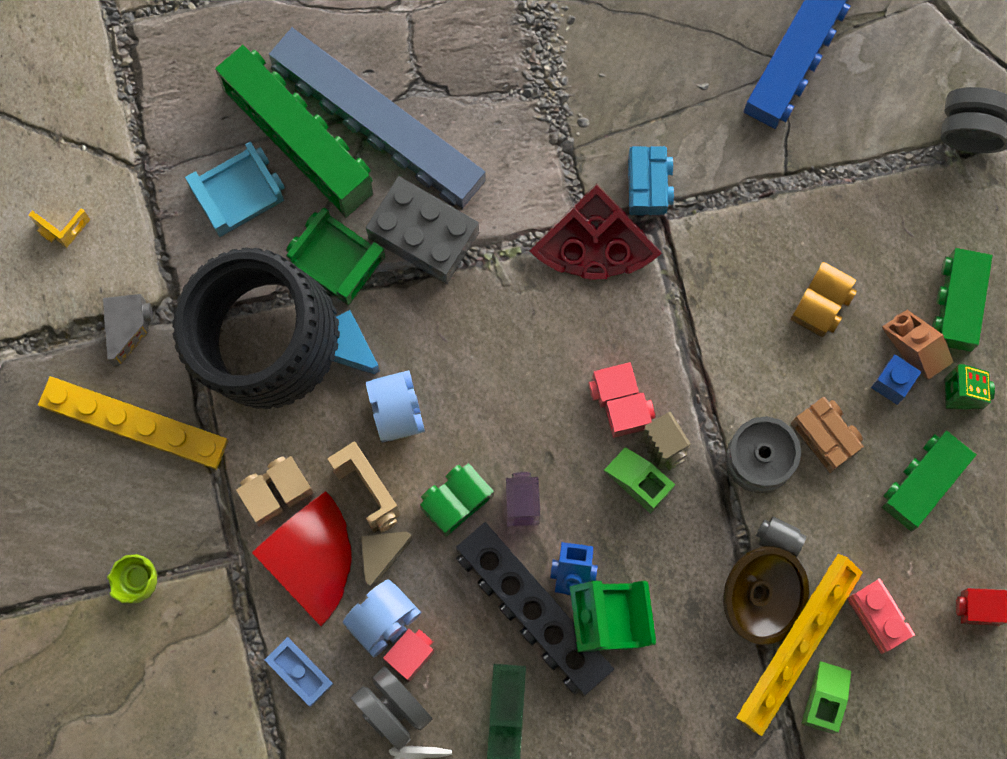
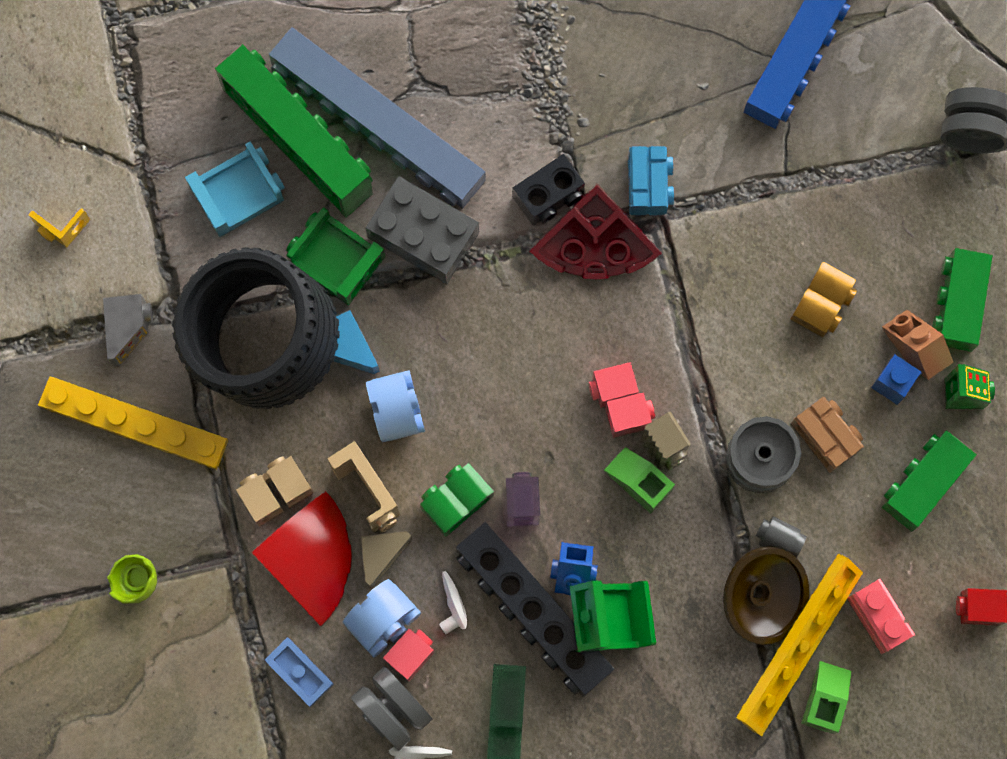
(456, 606): none -> white bar
(543, 184): none -> black brick

